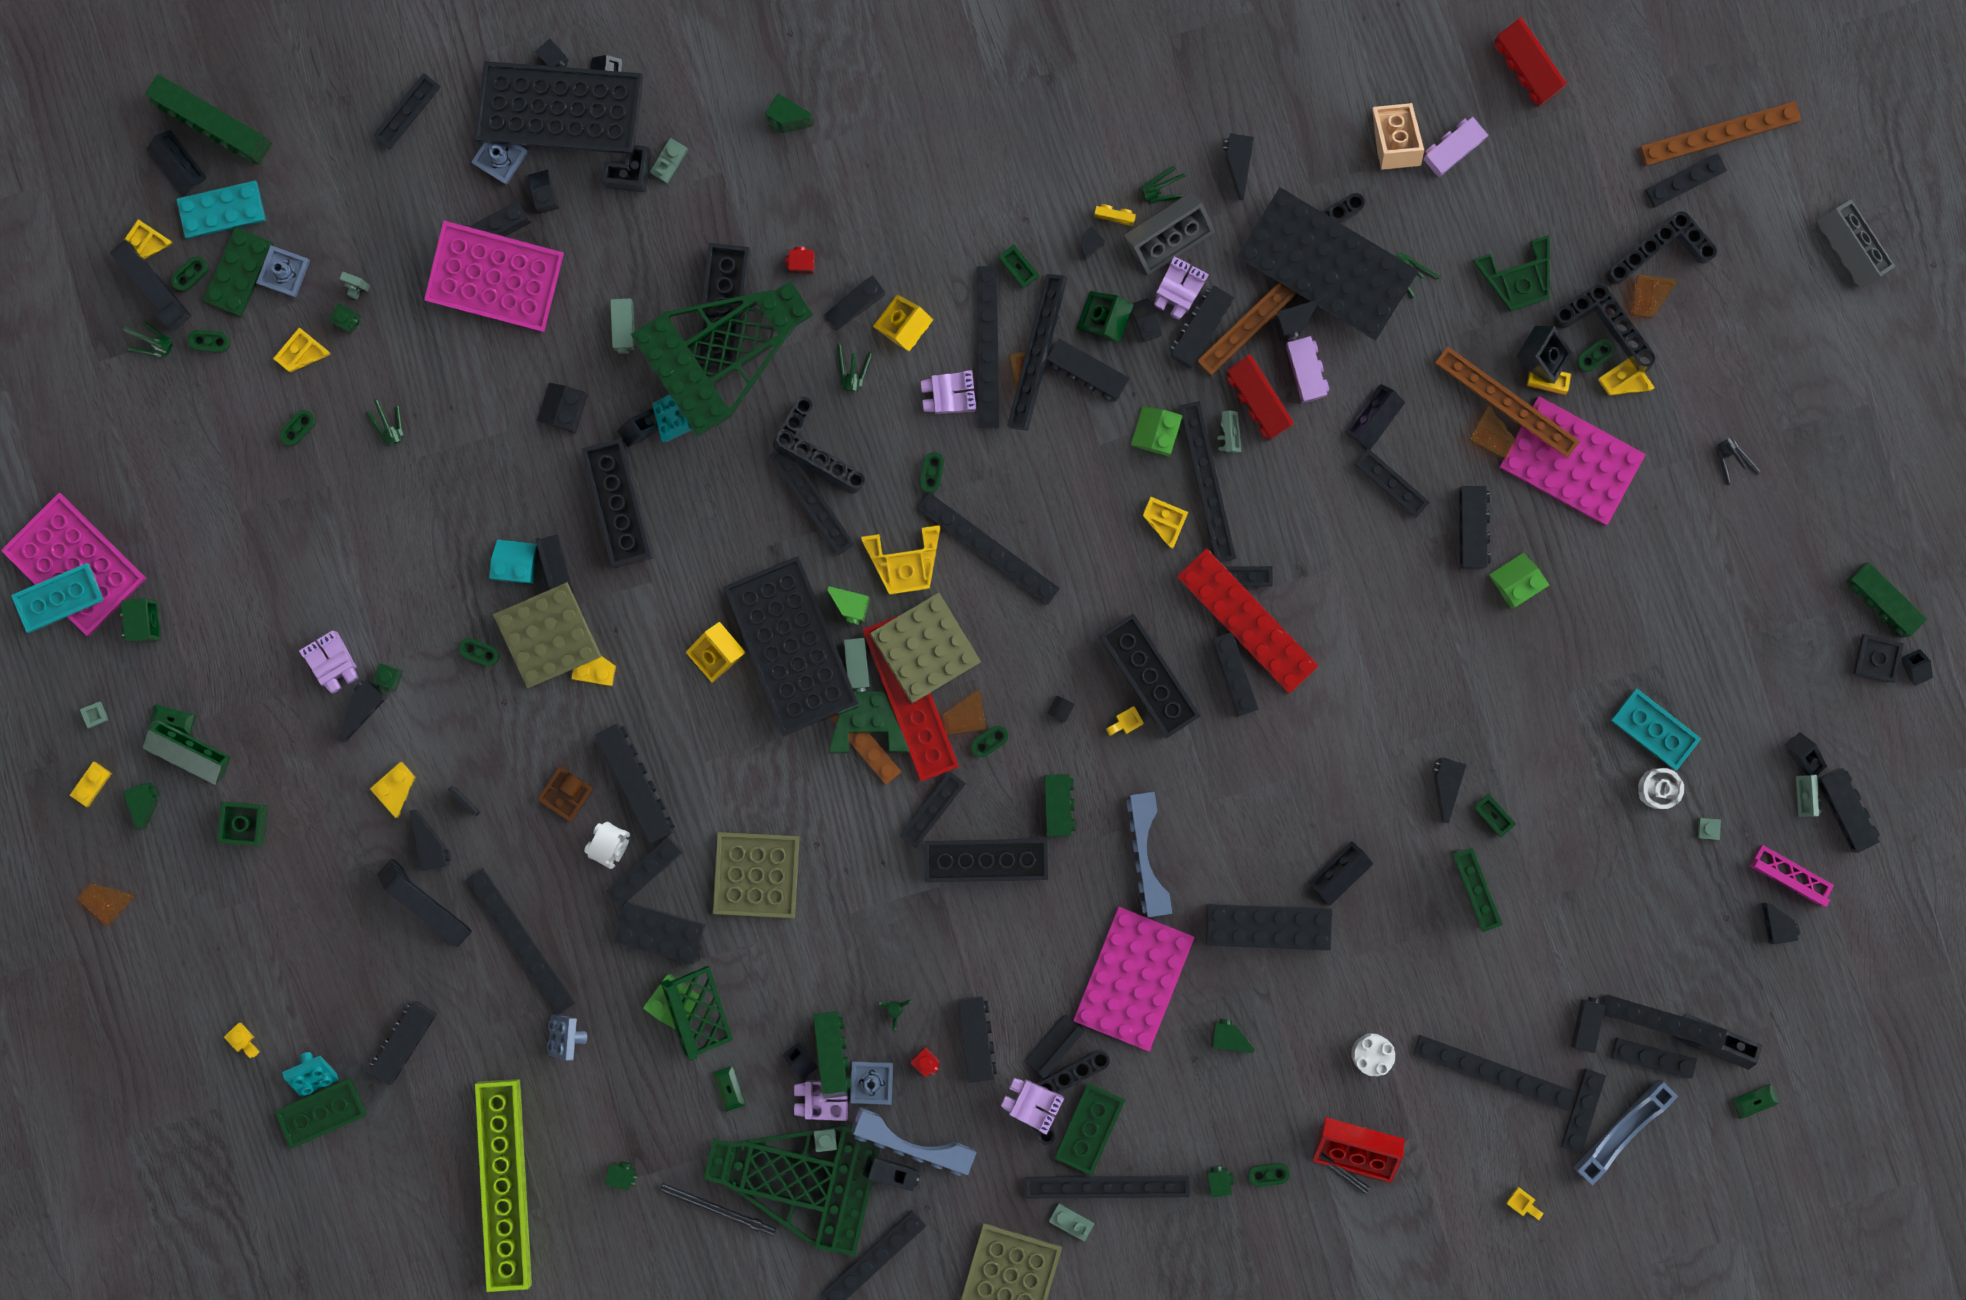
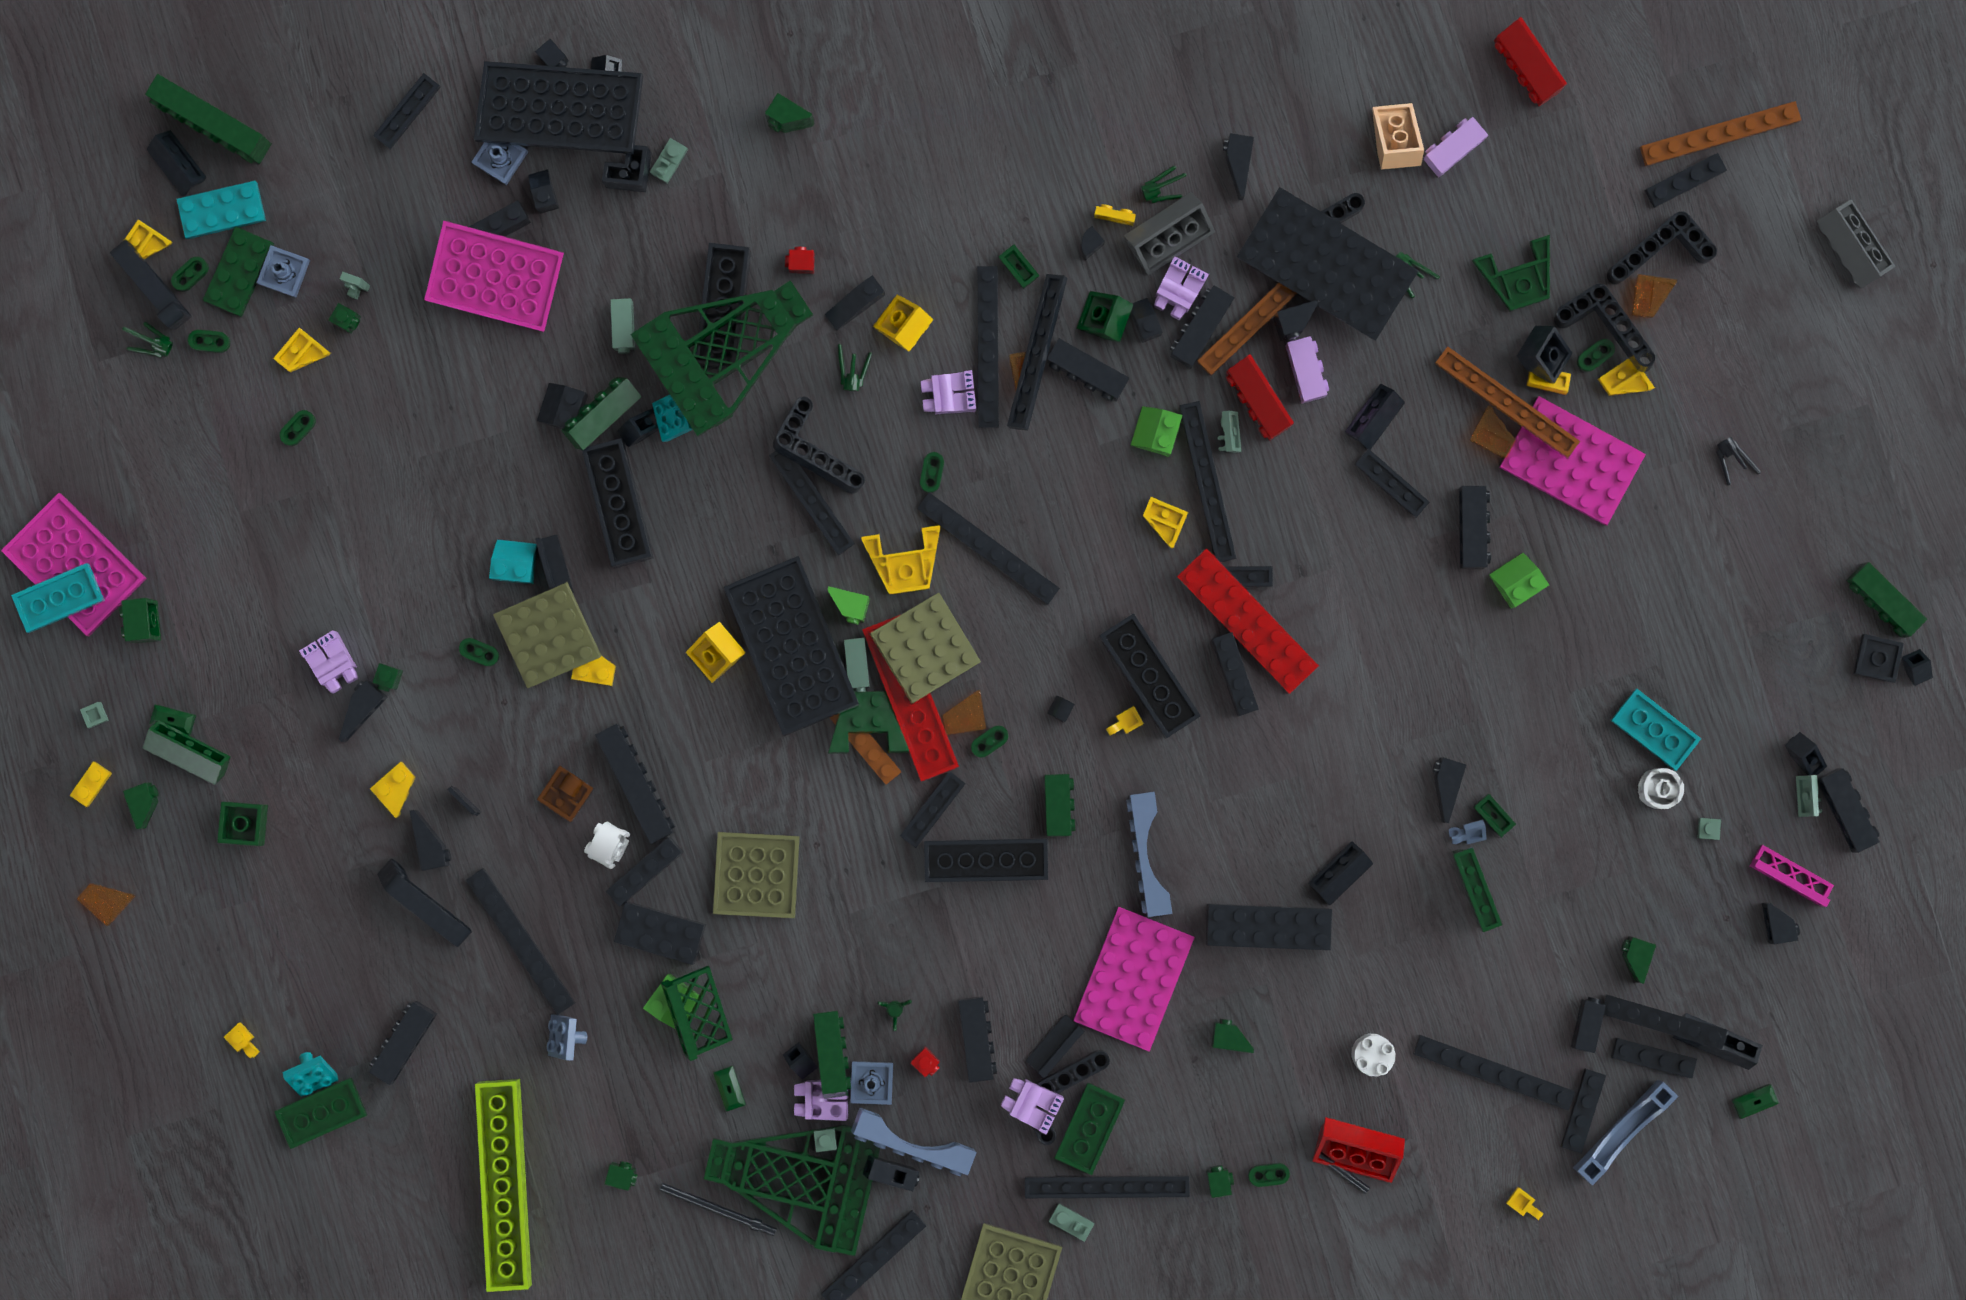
(391, 434): dark green plant -> none
(600, 413): none -> dark green brick
(1470, 833): none -> sand blue plate
(1638, 957): none -> dark green slope

